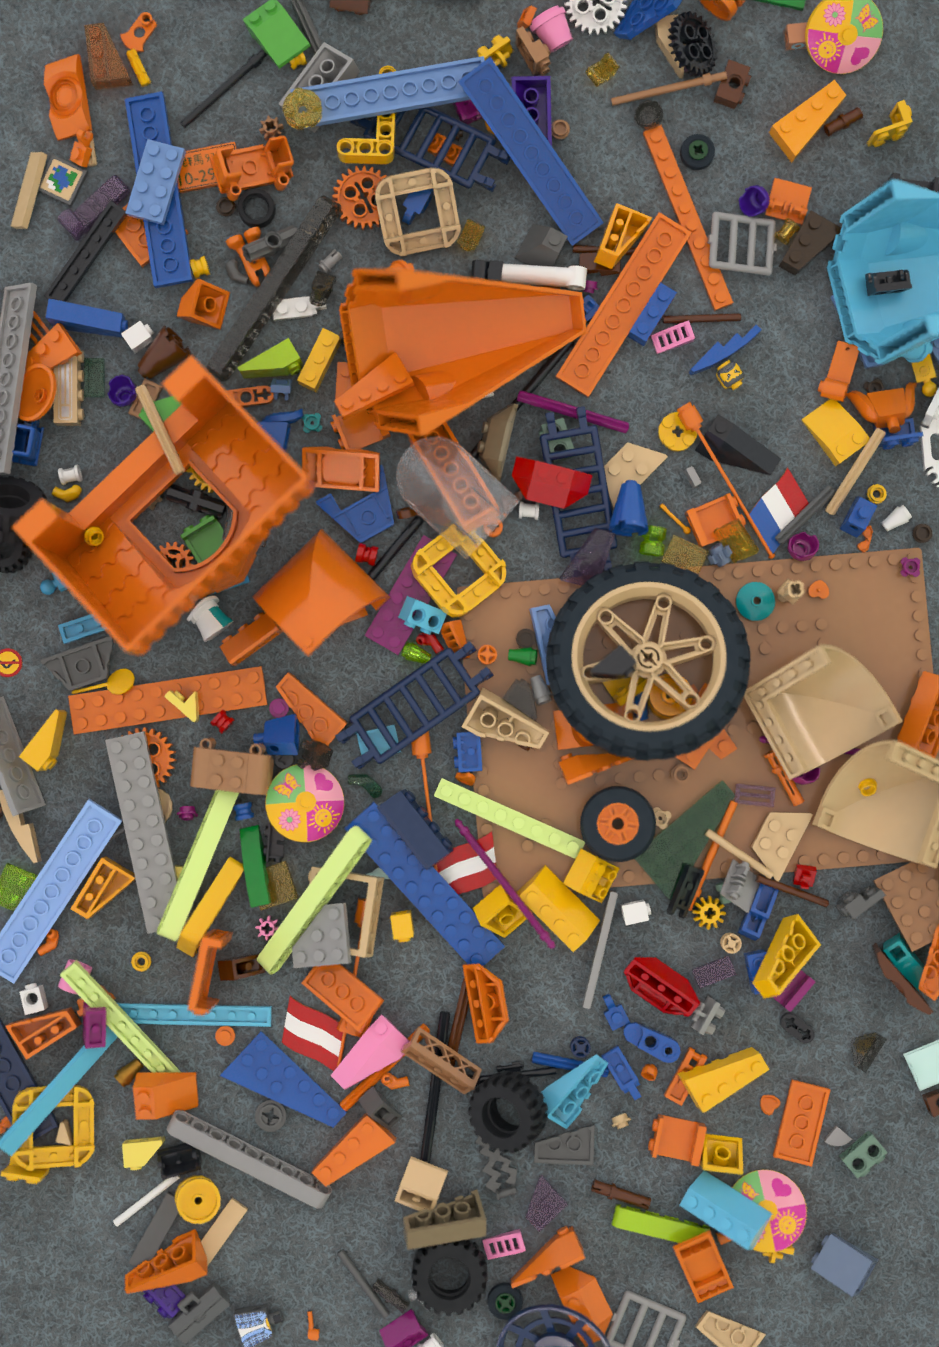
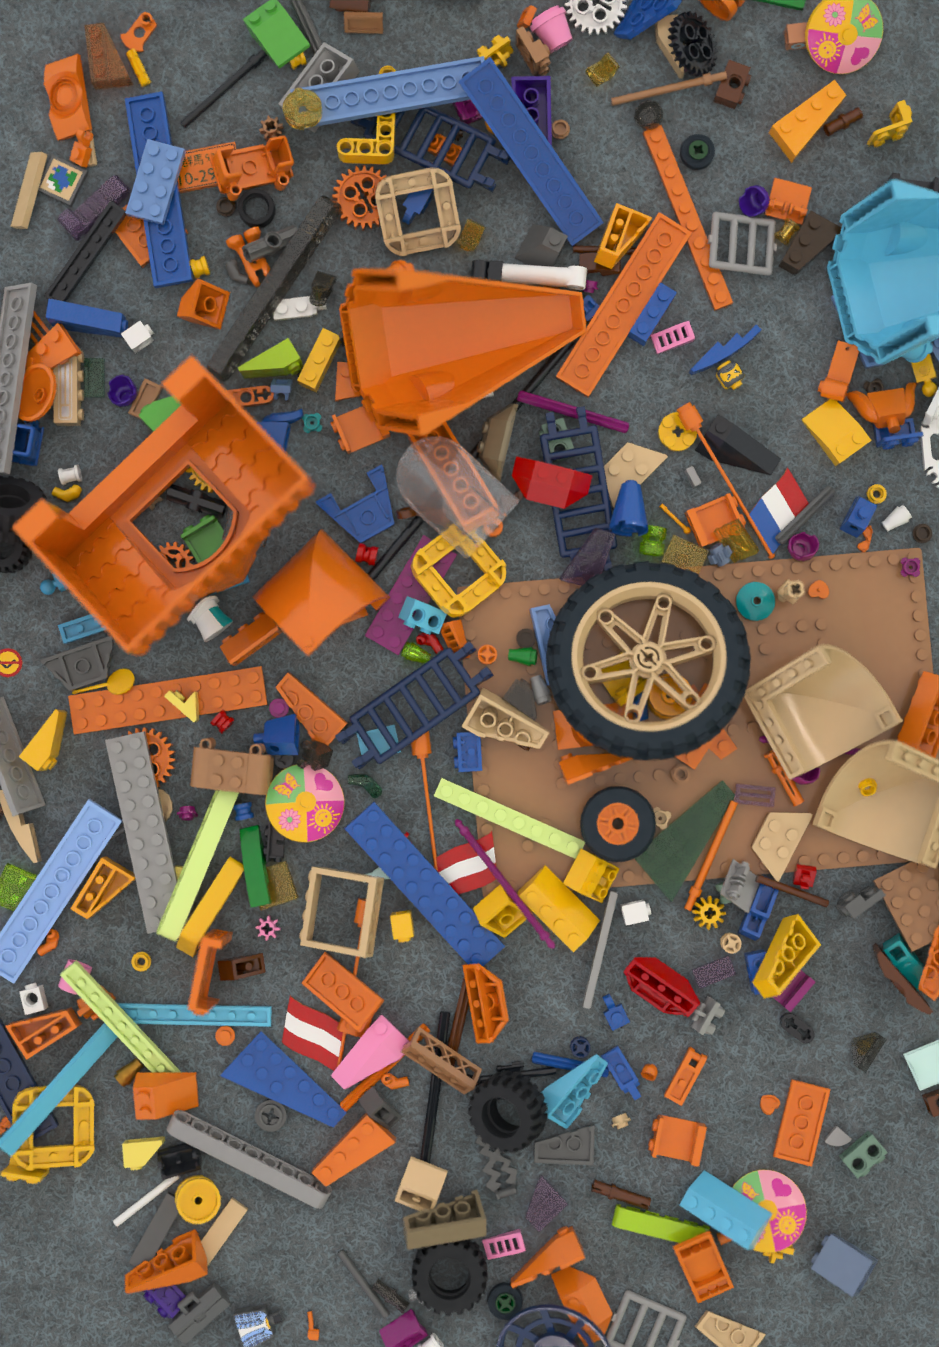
(64, 1133): tan slope -> none
(94, 1026): magenta panel -> none
(96, 539): yellow plate -> none
(160, 429): tan axle -> none
(163, 353): reddish brown cone -> none
(314, 898): yellowish green beam -> none
(325, 939): light grey plate -> none
(326, 264): light grey pin -> none
(342, 468): orange slope -> none
(363, 22): none -> medium nougat tile
(378, 385): orange wing -> none
(416, 828): dark blue slope -> none
(466, 778): orange piece -> none
(528, 510): white bush -> none
(615, 665): black slope -> none
(637, 1033): blue piece -> none
(685, 890): black hinge -> none
(702, 318): reddish brown bar -> none
(722, 1077): yellow wedge -> none
(722, 1154): yellow slope -> none
(738, 853): tan bar -> none
(855, 471): tan axle -> none
(888, 282): black hinge -> none

